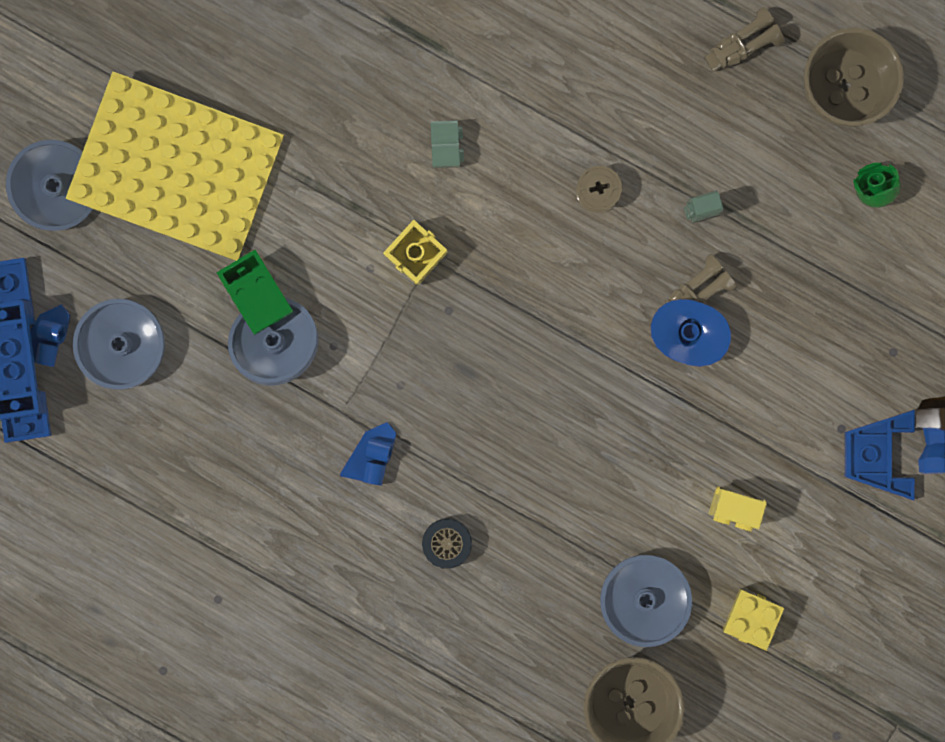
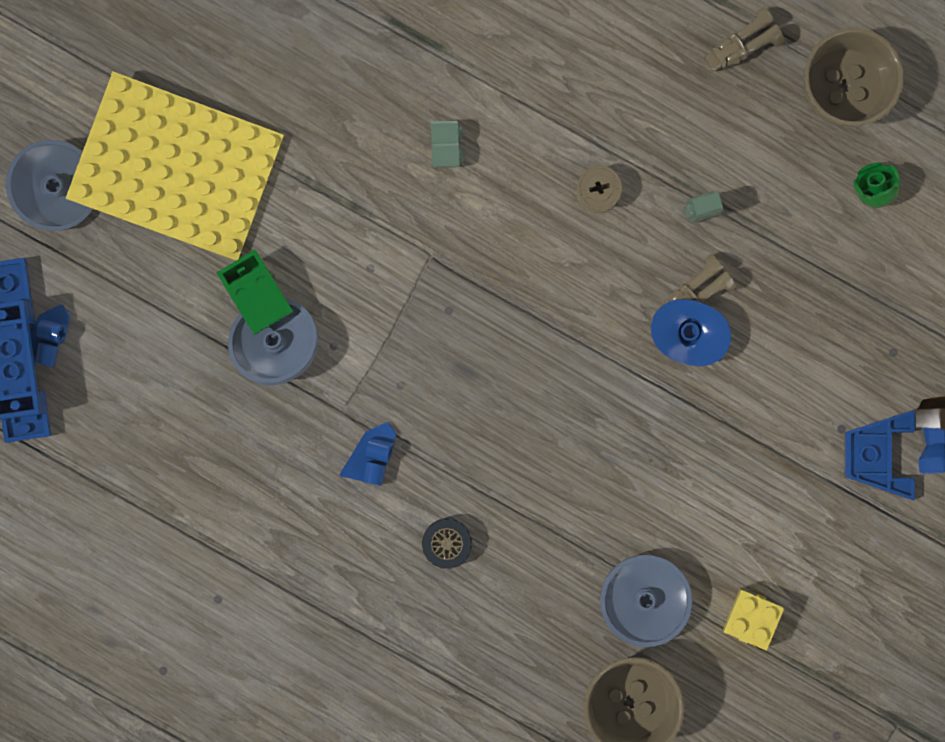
(119, 344): sand blue dish -> none
(415, 252): light yellow brick -> none
(737, 508): light yellow brick -> none

